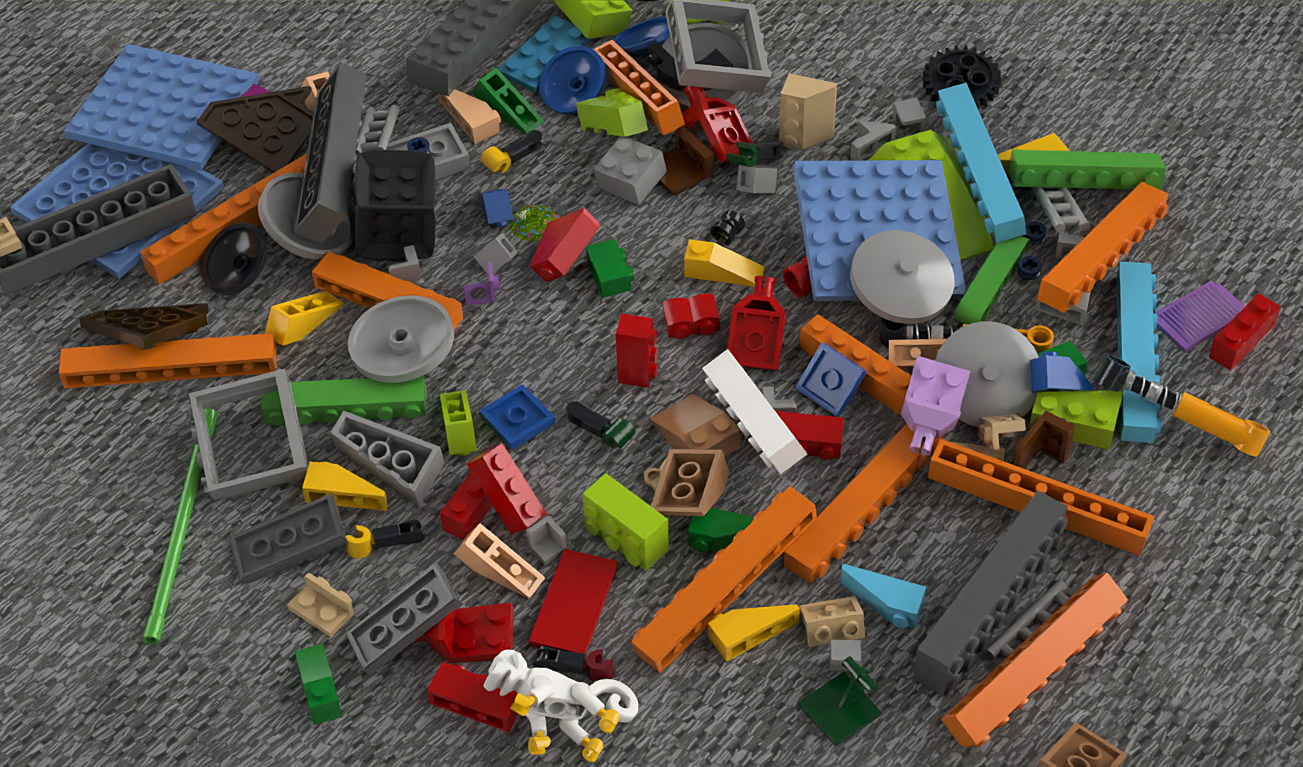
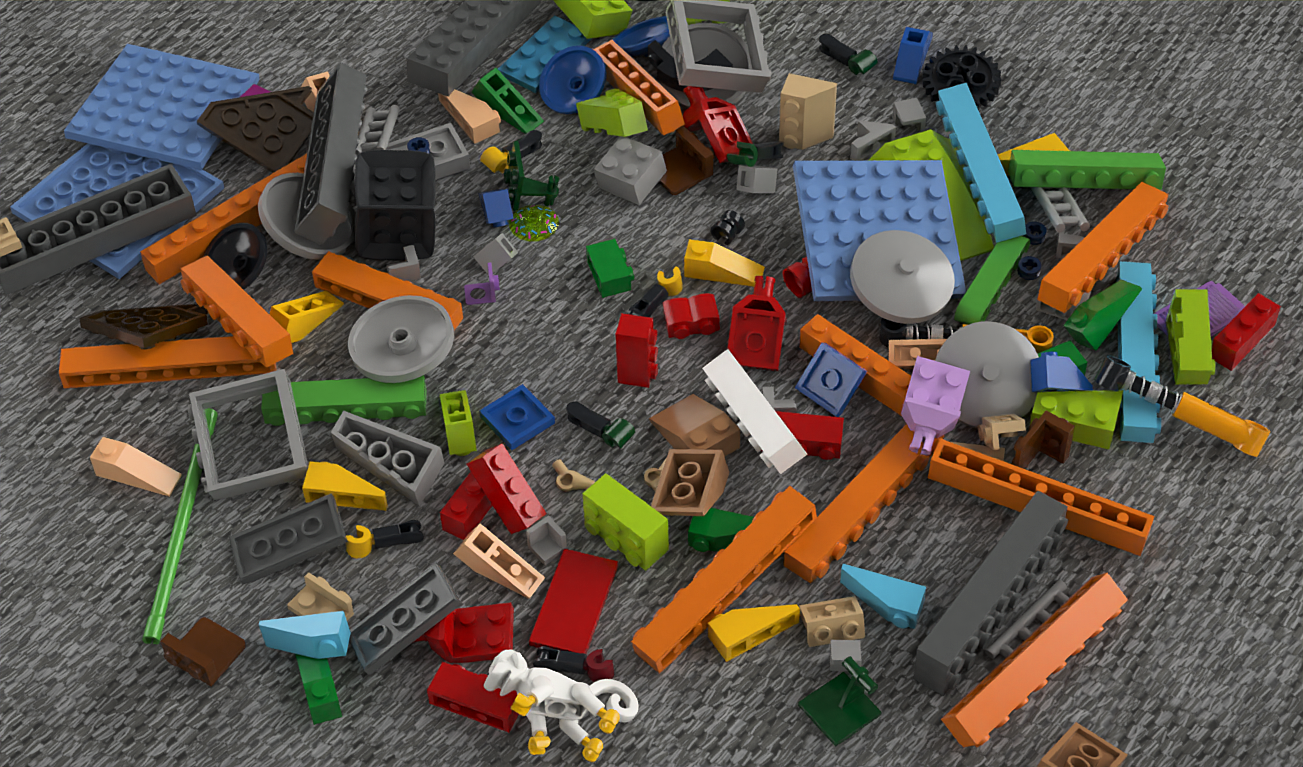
(132, 467): none -> light nougat slope
(204, 650): none -> reddish brown bracket
(236, 311): none -> orange brick
(308, 635): none -> medium azure slope
(523, 186): none -> dark green plate
(563, 243): red slope -> none
(569, 479): none -> tan animal
(658, 294): none -> black piece
(846, 55): none -> piece
(912, 54): none -> blue slope
(1099, 314): none -> green slope
(1190, 337): none -> lime wedge

